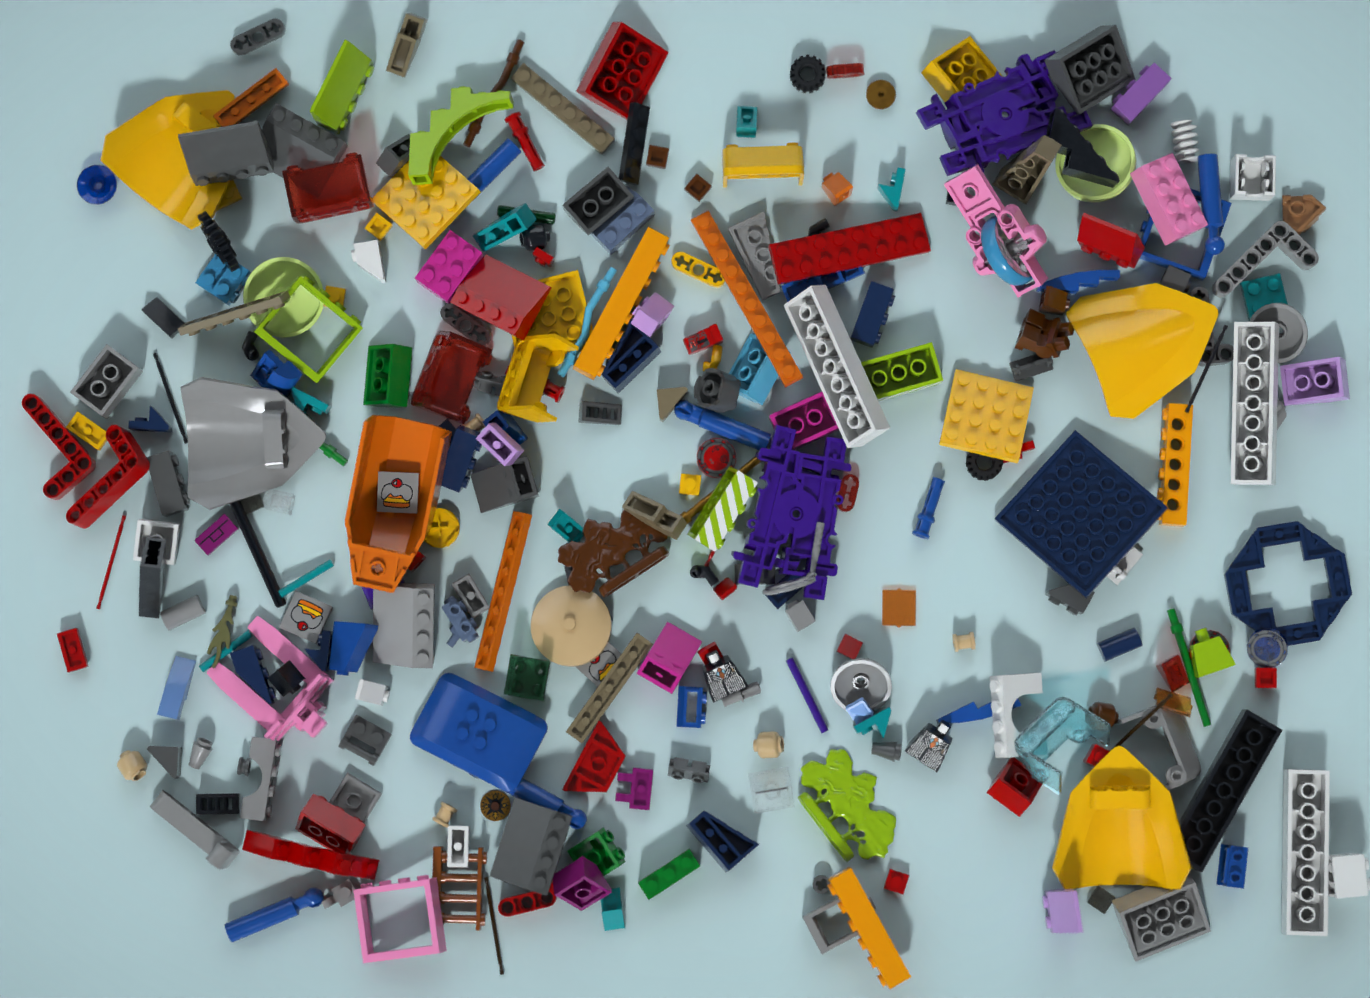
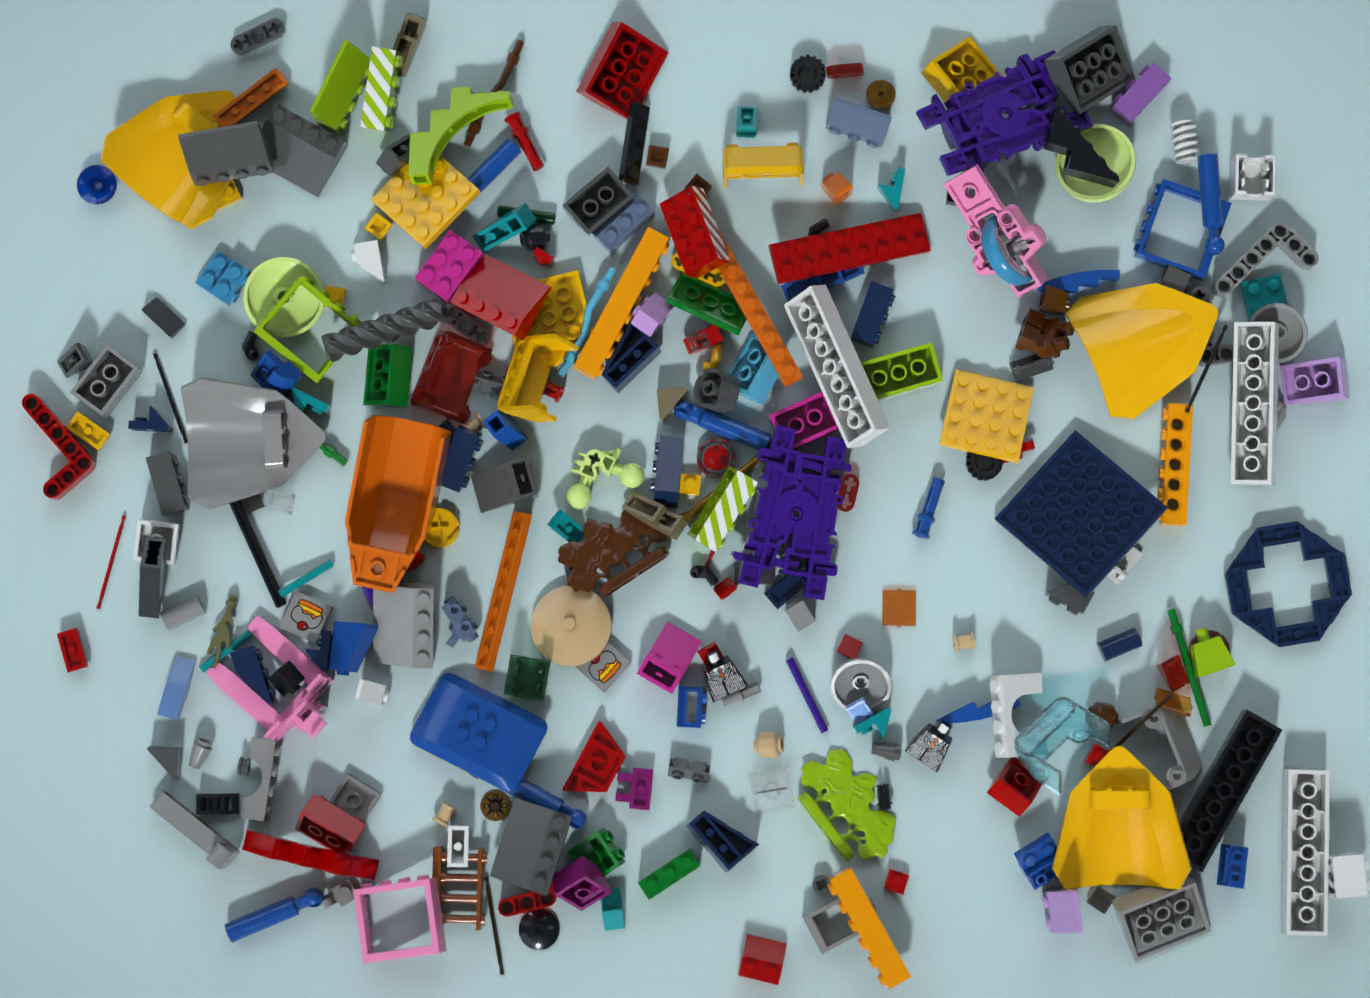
(75, 360): none -> dark grey slope
(115, 482): red beam -> none
(132, 765): tan head -> none
(216, 534): magenta tile -> none
(218, 241): black gear -> none
(227, 316): dark tan plate -> none
(328, 189): clear red windscreen -> none
(367, 733): dark grey plate -> none
(381, 89): none -> lime brick
(385, 328): none -> dark grey piece
(397, 492): light grey tile -> none
(470, 596): light grey brick -> none
(500, 444): lavender brick -> none
(543, 919): none -> black dish
(562, 108): dark tan plate -> none
(580, 495): none -> yellowish green piece
(592, 405): dark grey slope -> none
(609, 688): dark tan plate -> none
(667, 470): none -> dark blue wedge
(694, 232): none -> red brick
(707, 303): none -> green tile
(752, 243): light grey wing -> none
(762, 959): none -> red slope
(810, 577): light grey piece -> none
(858, 123): none -> sand blue slope
(883, 798): none -> black pin
(1026, 170): dark tan wedge -> none
(1037, 860): none -> blue brick
(1109, 241): red slope -> none
(1168, 199): bright pink brick -> none
(1265, 677): red plate -> none
(1267, 647): tile -> none
(1301, 211): medium nougat plate -> none

